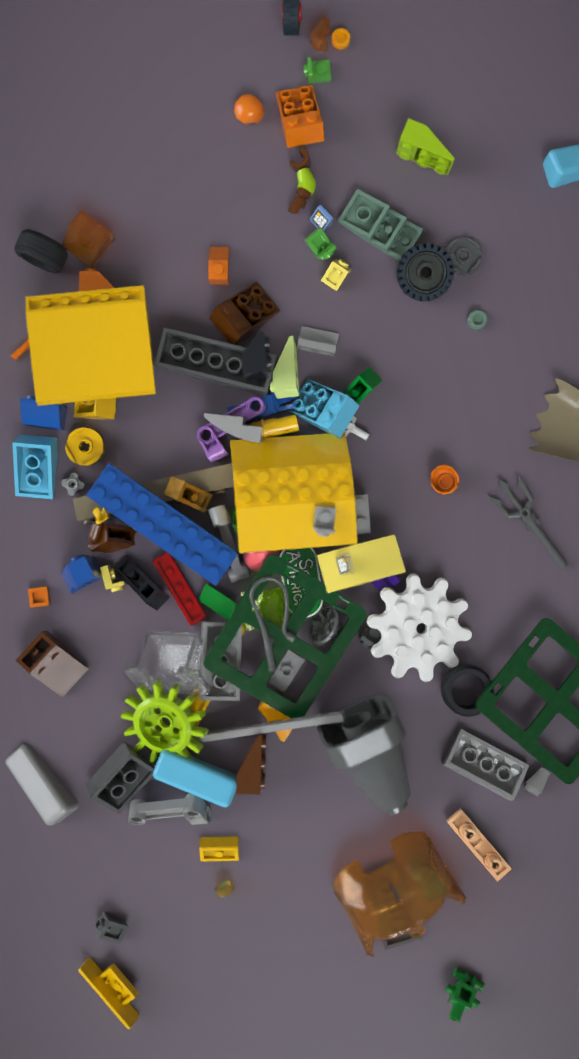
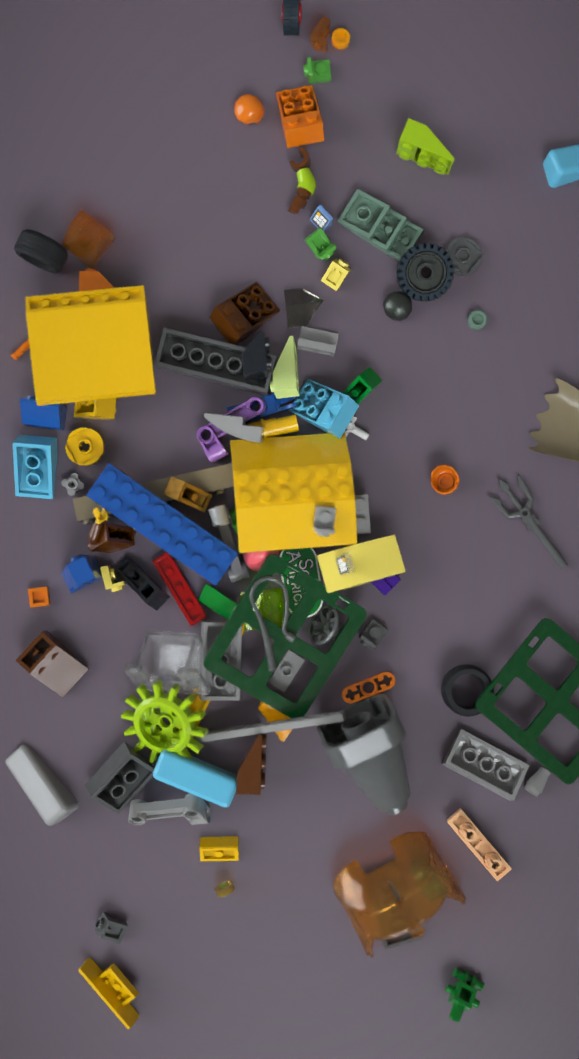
(218, 266): orange slope -> none
(300, 307): none -> clear smoke slope
(357, 697): none -> orange beam
(397, 306): none -> pearl dark grey hair
(400, 621): white plate -> none

